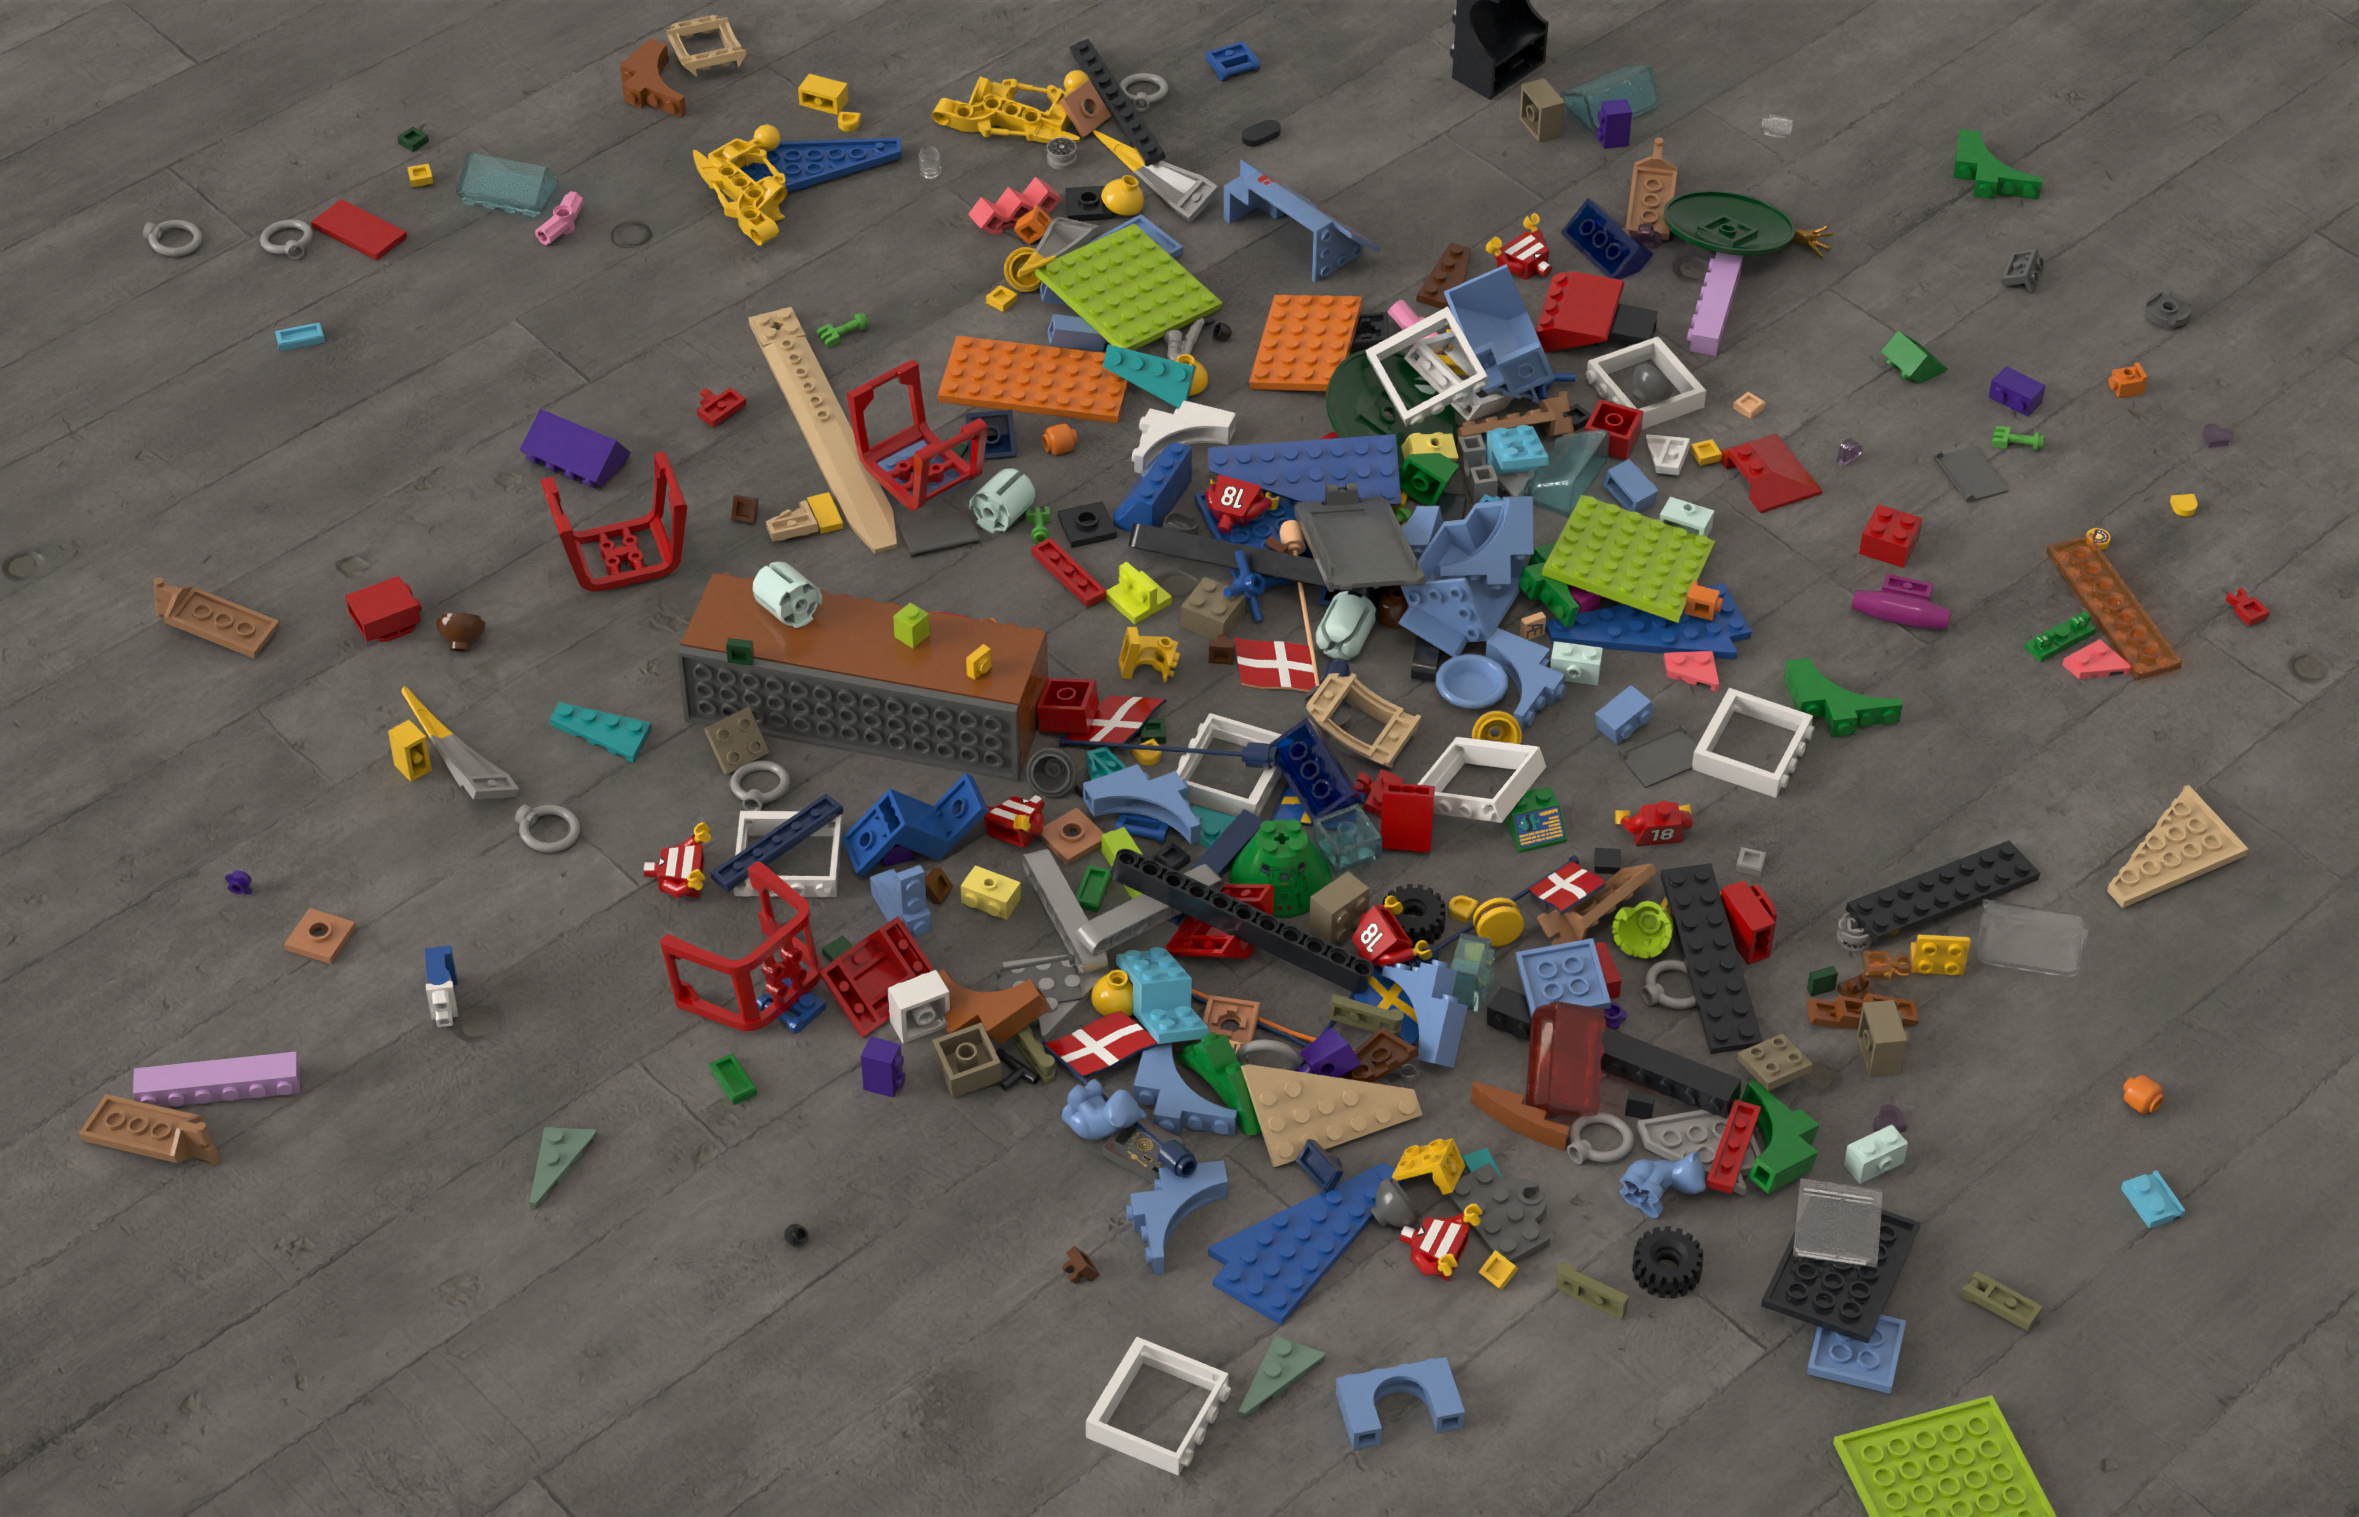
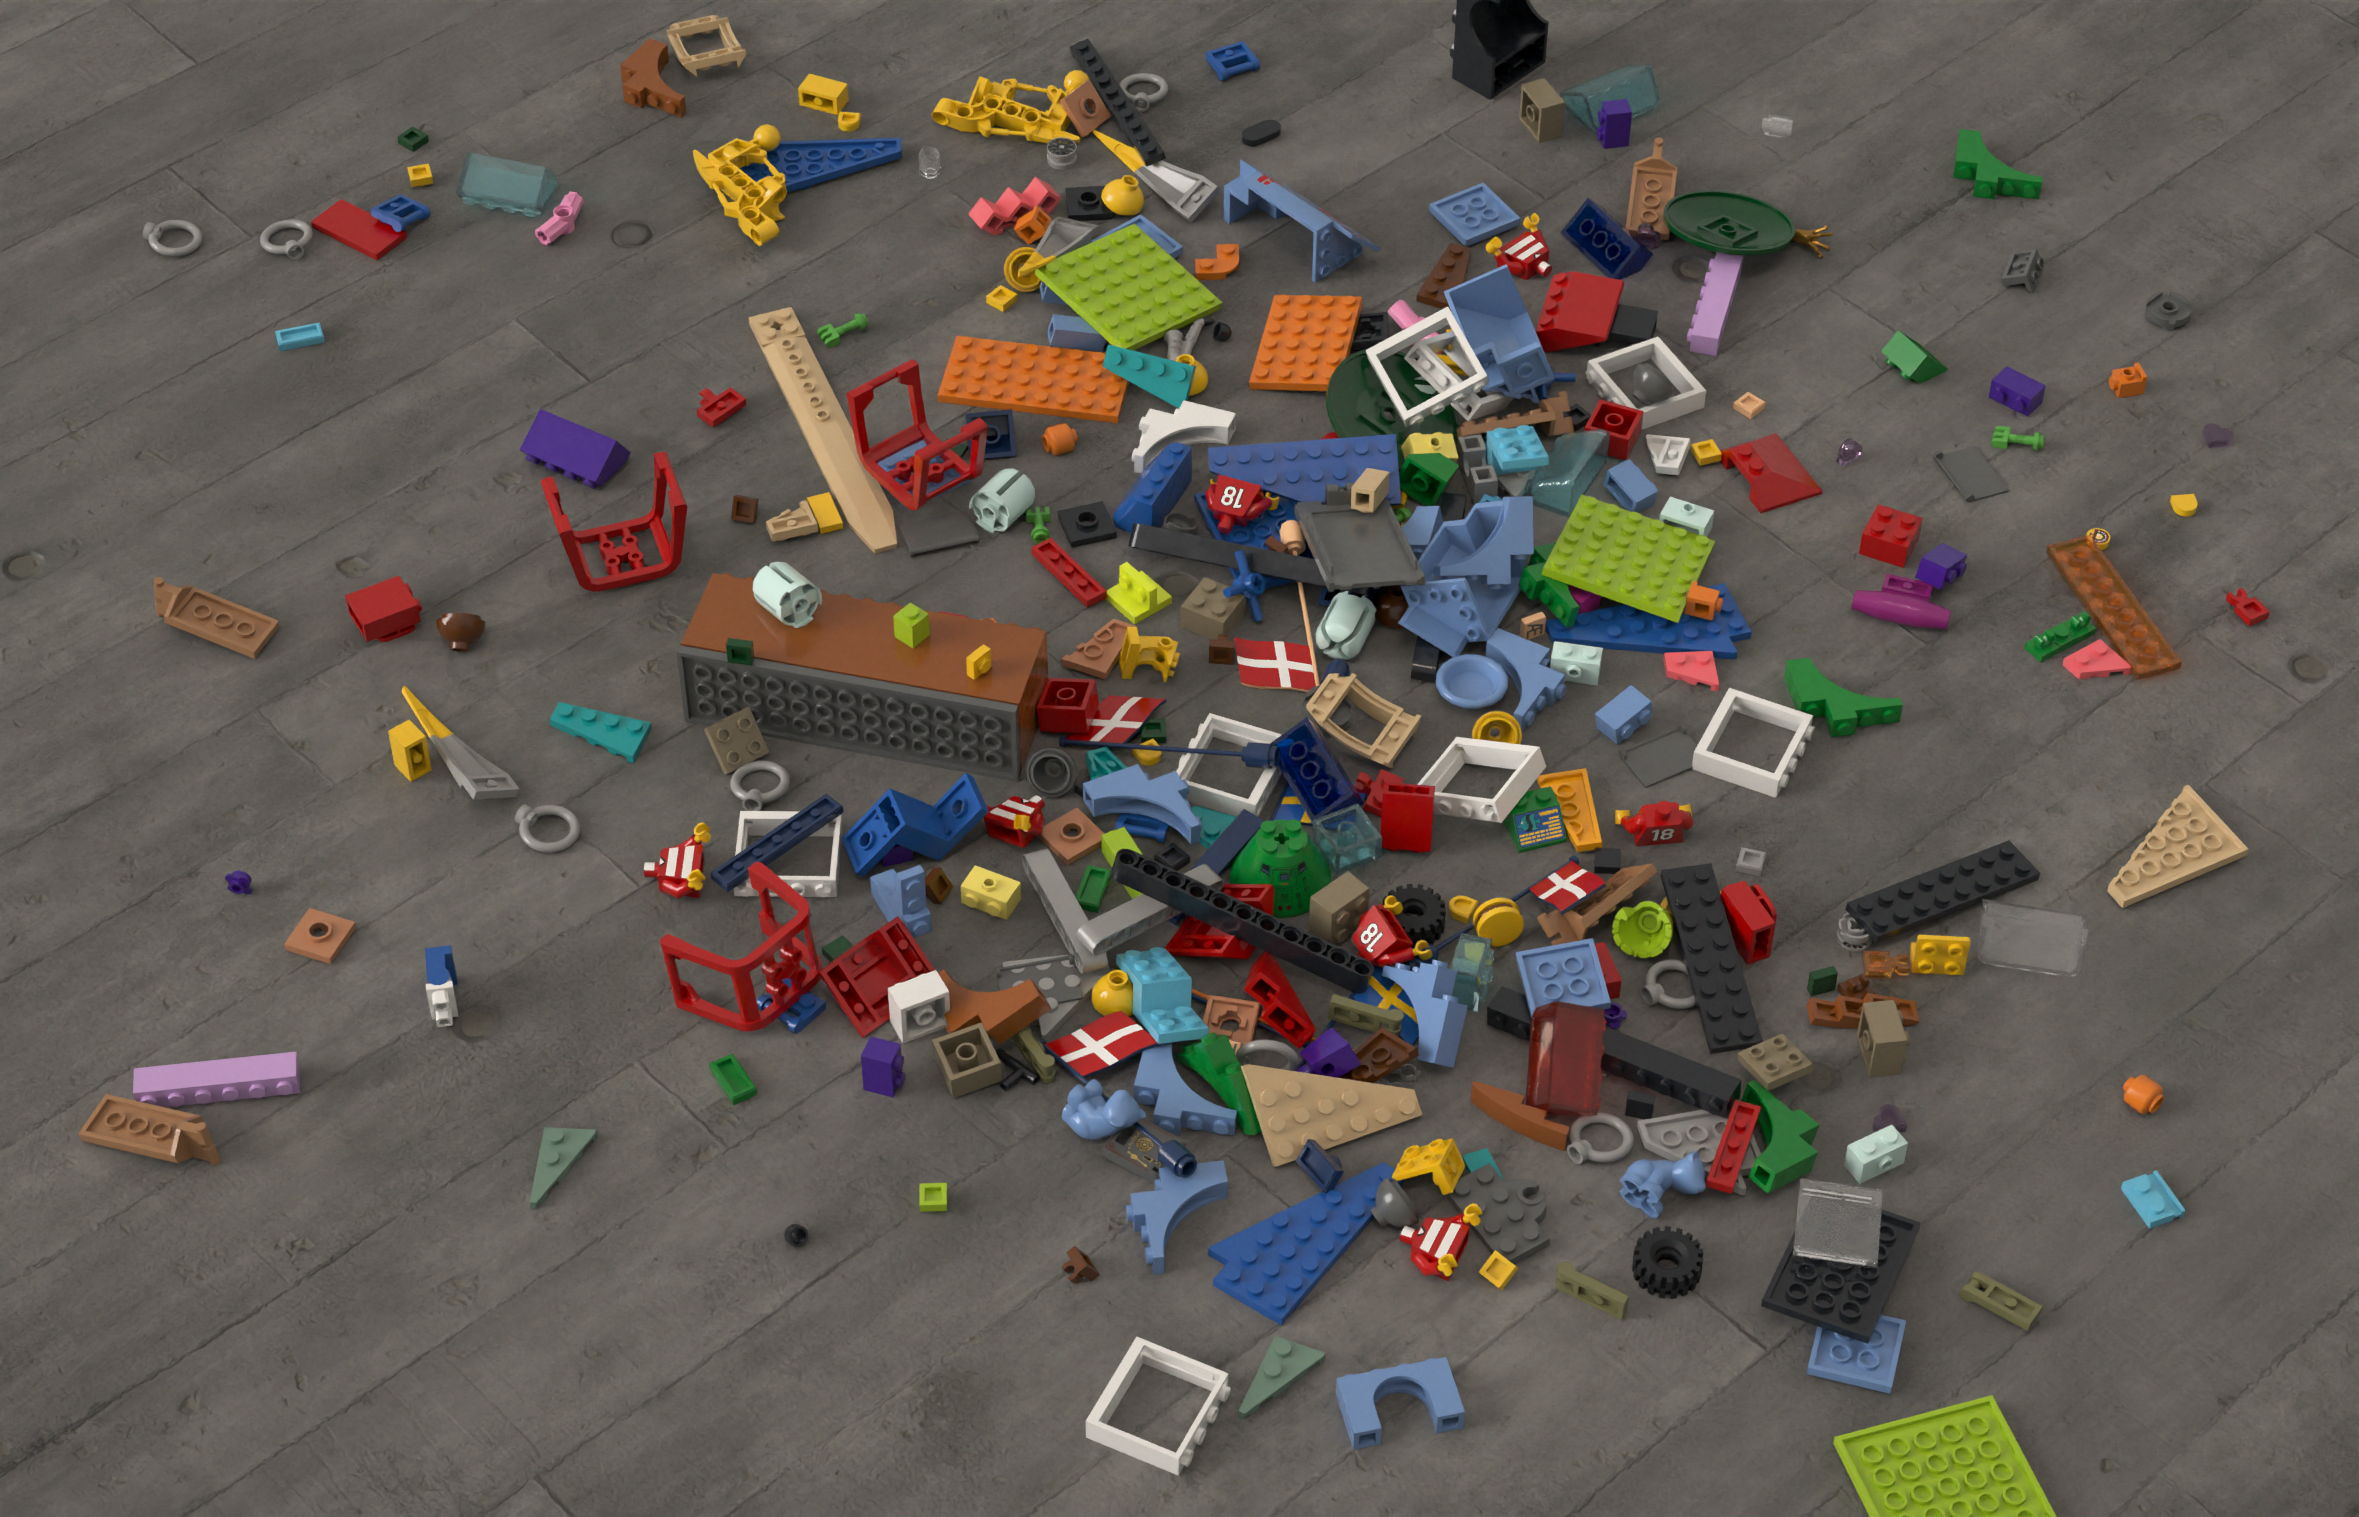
(397, 207): none -> blue plate
(932, 1197): none -> lime plate
(1101, 652): none -> nougat wing
(1216, 269): none -> orange plate
(1281, 1004): none -> red slope
(1369, 490): none -> tan brick
(1474, 214): none -> medium blue plate
(1577, 807): none -> light orange wing
(1941, 566): none -> dark purple brick

